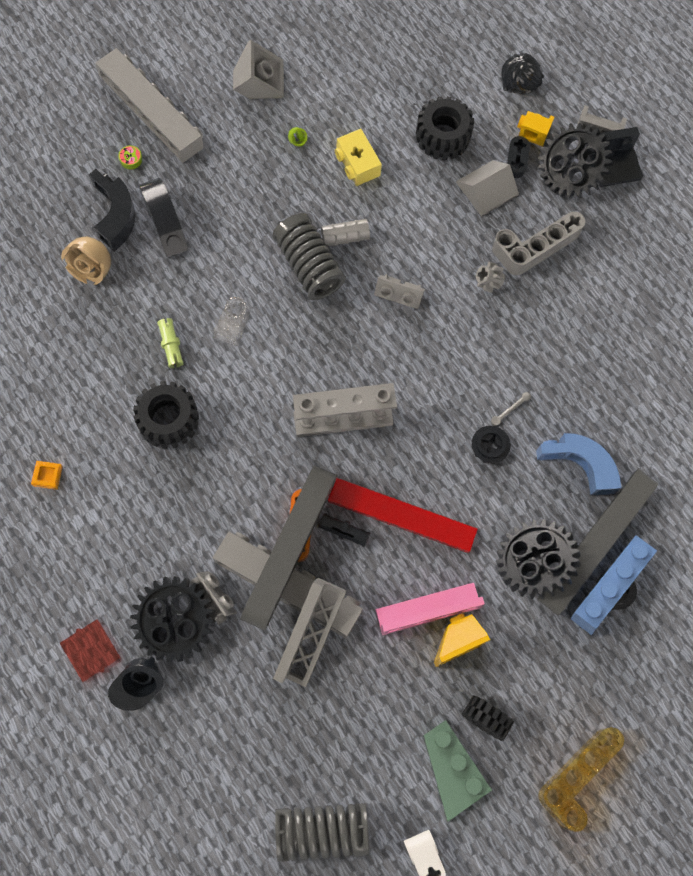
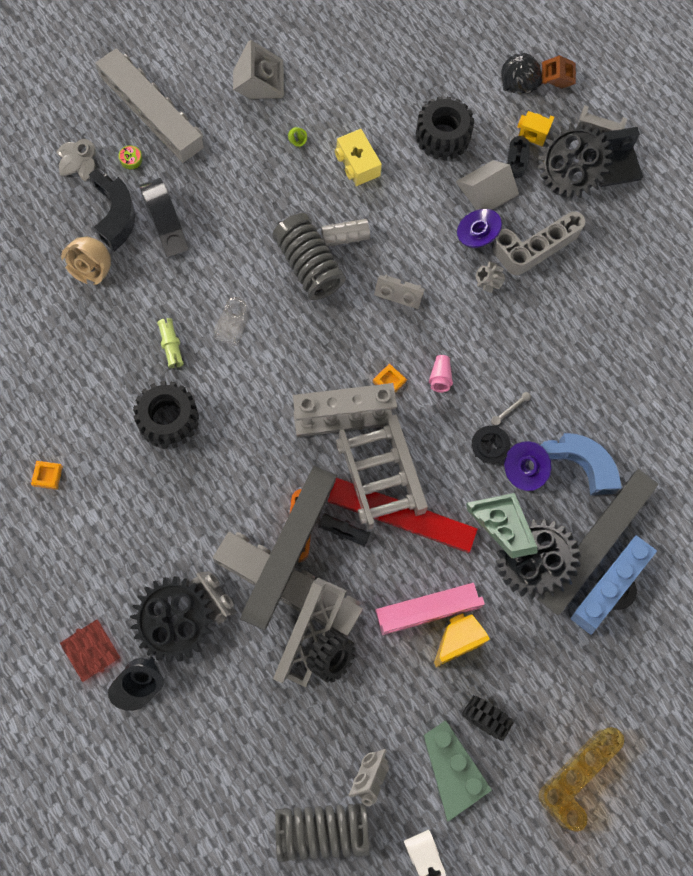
(75, 161): none -> light grey plate
(331, 656): none -> black tyre
(370, 776): none -> light grey hinge
(390, 375): none -> light orange tile
(406, 477): none -> light grey fence
(441, 374): none -> bright pink cone
(479, 228): none -> dark purple dish
(505, 523): none -> sand green wing
(518, 469): none -> dark purple dish
(559, 72): none -> dark orange brick

